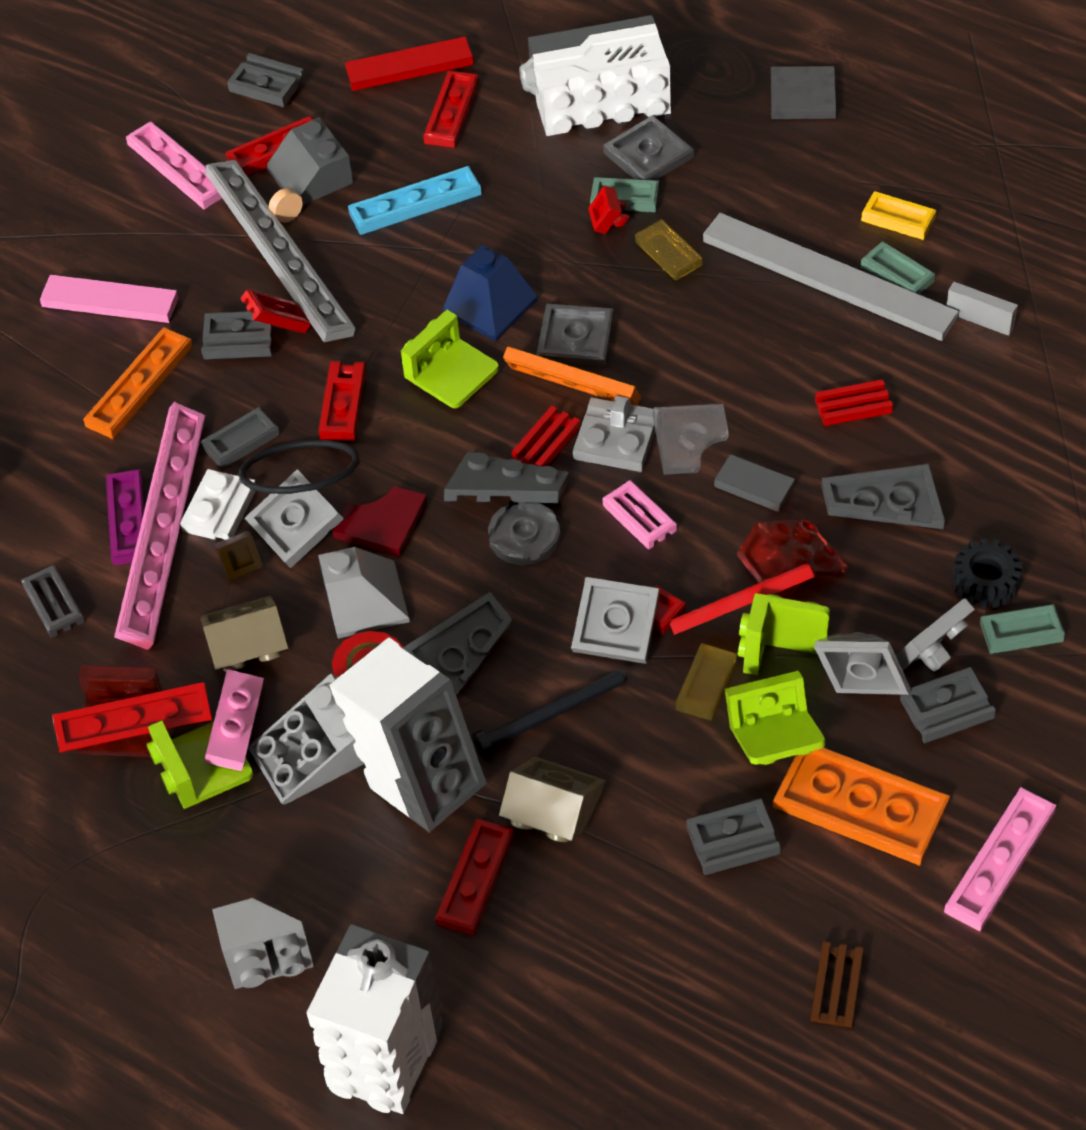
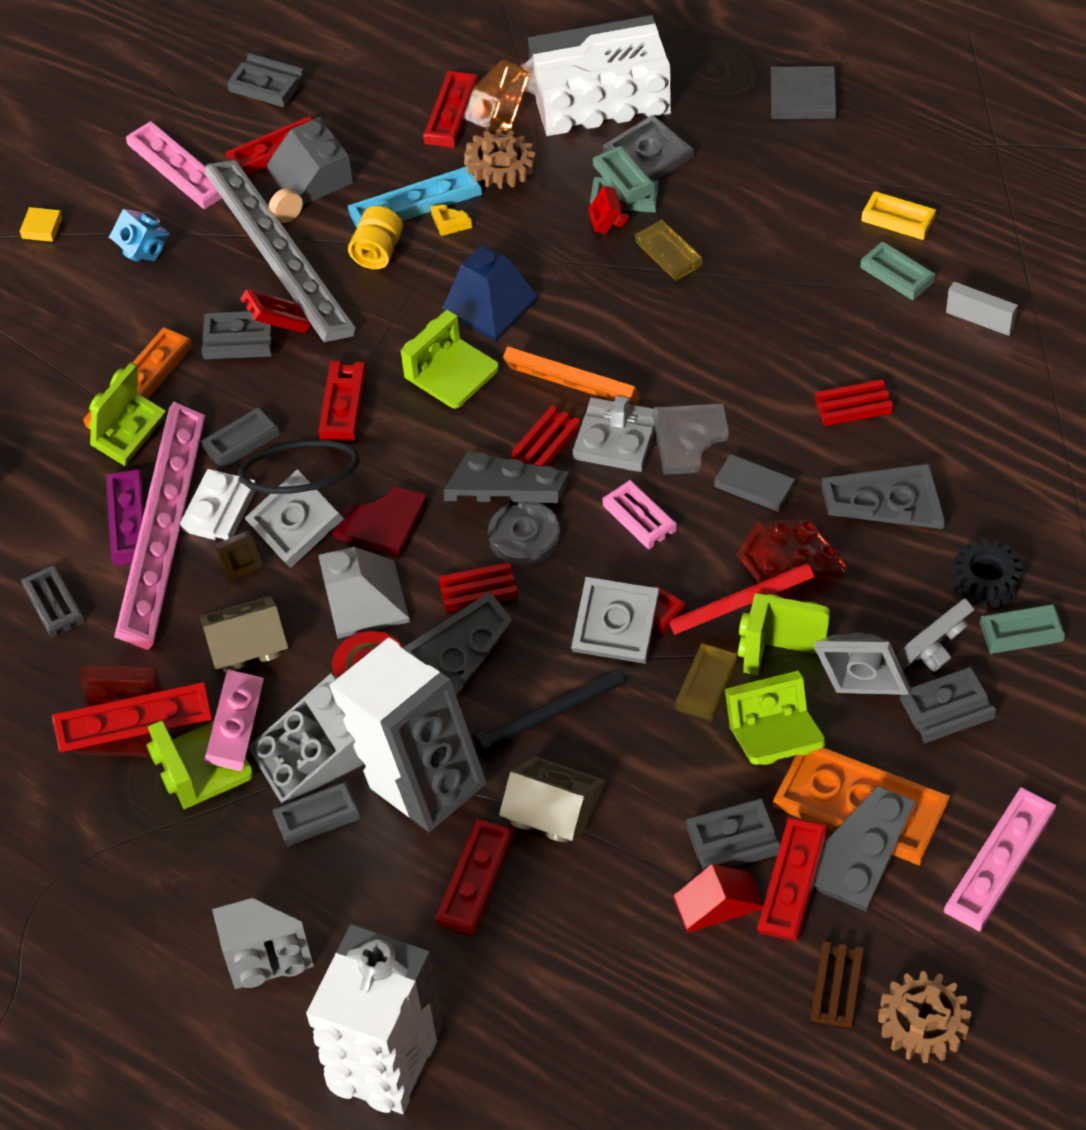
(41, 224): none -> yellow tile
(109, 298): bright pink tile -> none
(123, 417): none -> lime bracket
(139, 235): none -> dark azure brick
(316, 814): none -> dark grey tile
(375, 237): none -> yellow wheel
(409, 63): red tile -> none
(450, 220): none -> yellow tile
(476, 583): none -> red tile
(497, 97): none -> clear orange slope
(499, 158): none -> medium nougat gear
(575, 335): flat silver tile -> none
(623, 175): none -> sand green tile
(717, 897): none -> red slope
(793, 879): none -> red tile
(831, 276): light grey tile -> none
(862, 848): none -> dark grey wing
(918, 999): none -> medium nougat gear

